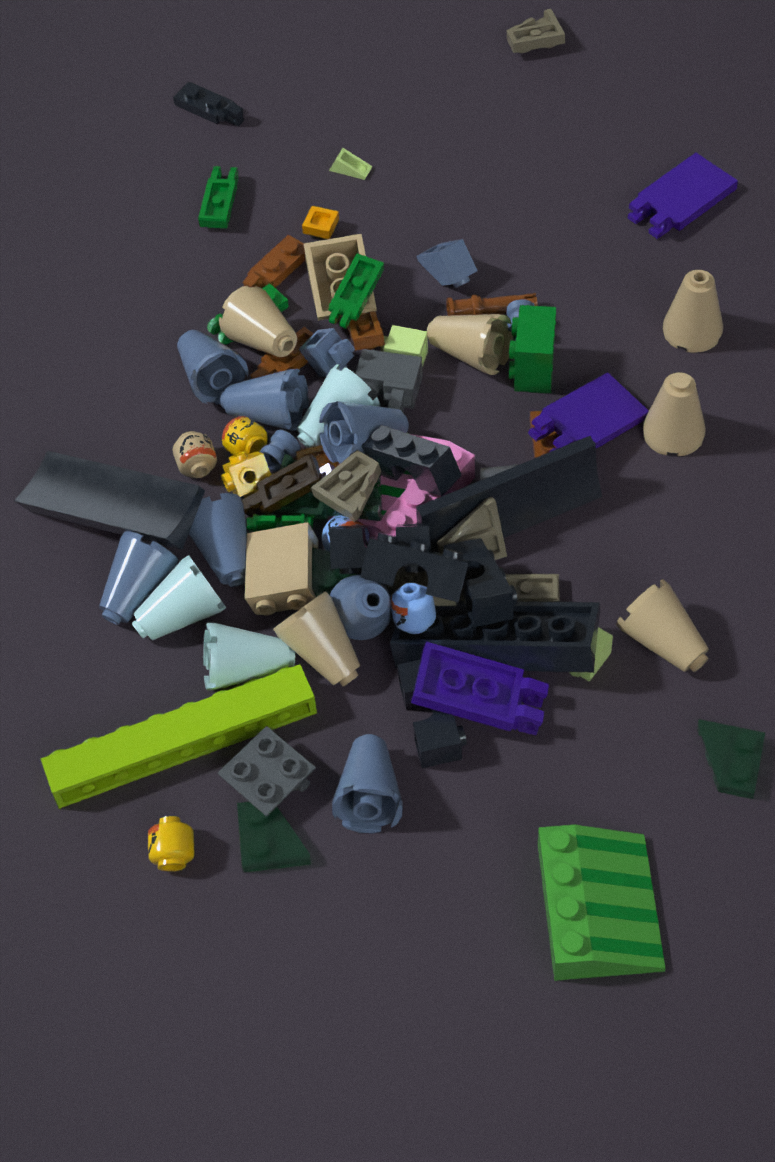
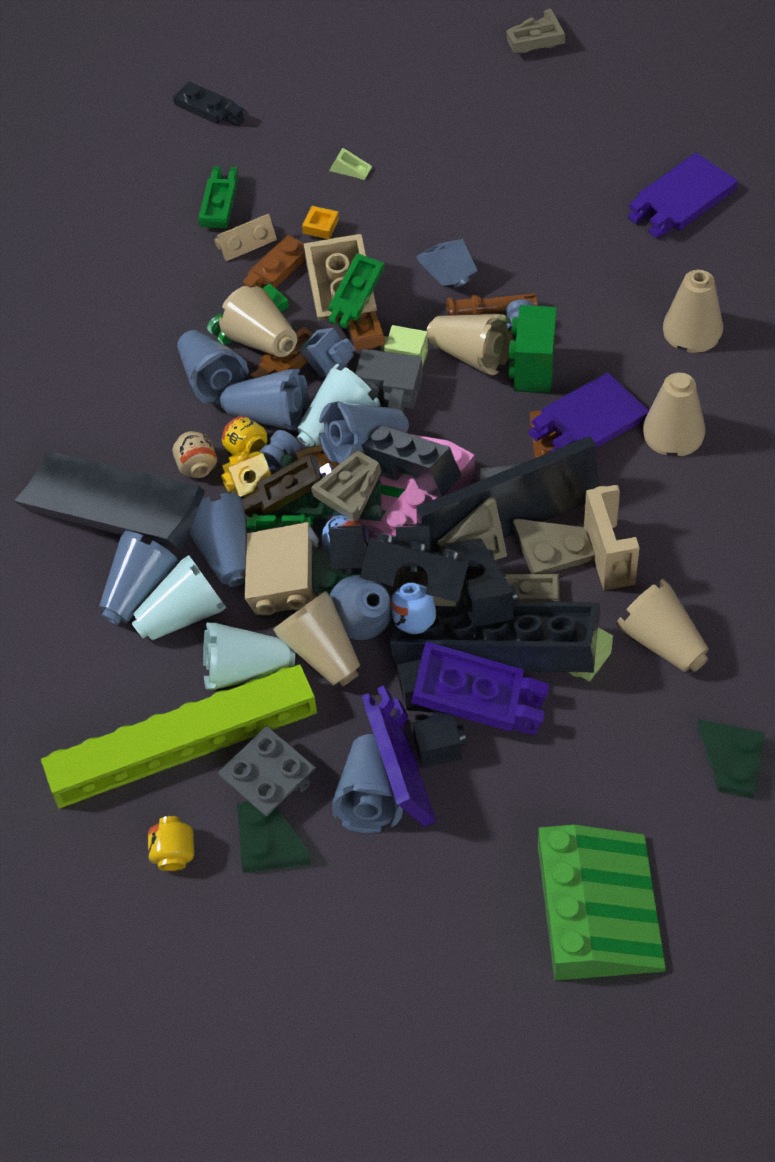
(246, 237): none -> tan hinge
(399, 756): none -> dark purple tile
(552, 546): none -> dark tan wing
(613, 559): none -> tan panel

